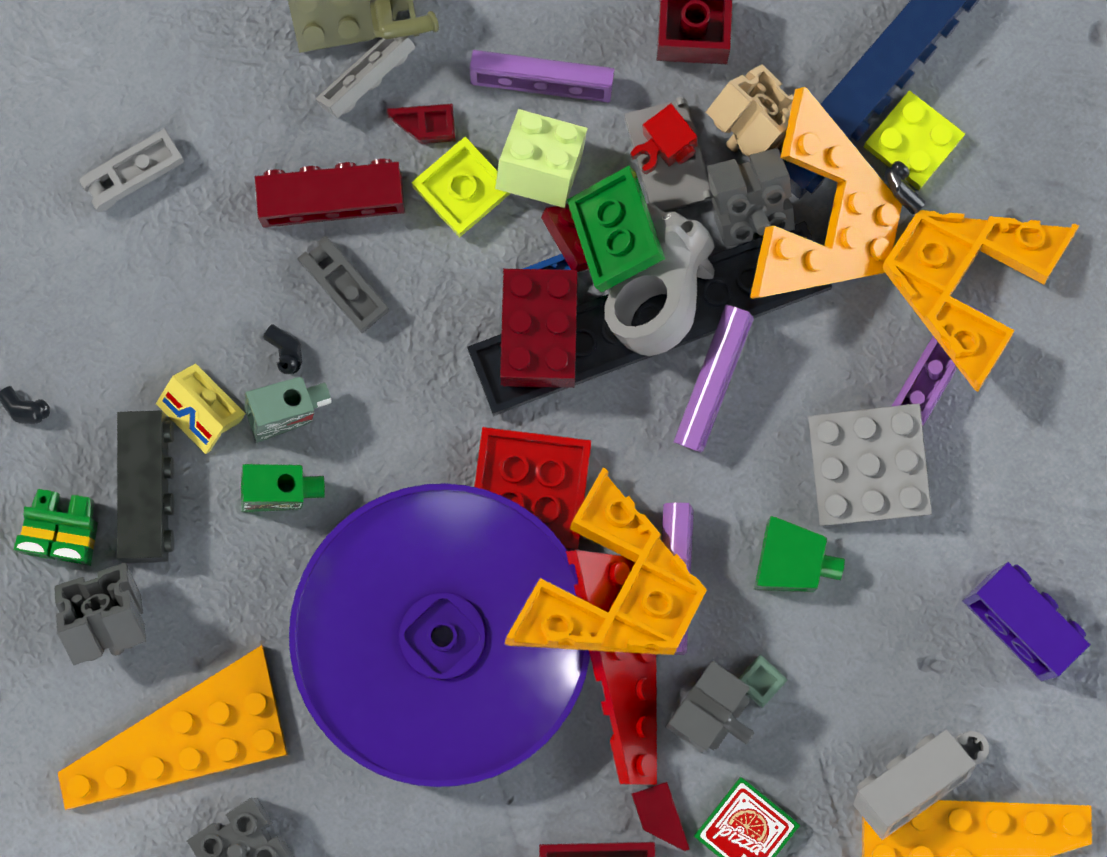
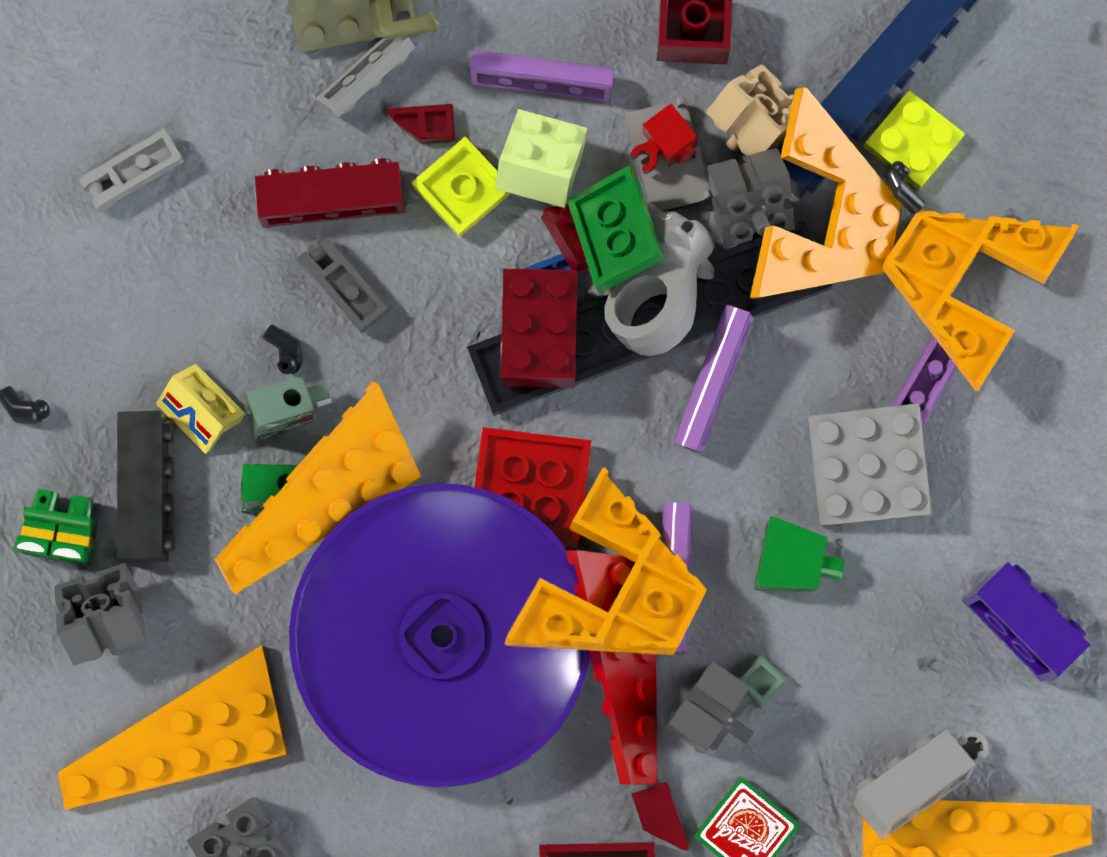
(338, 476): none -> light orange wing

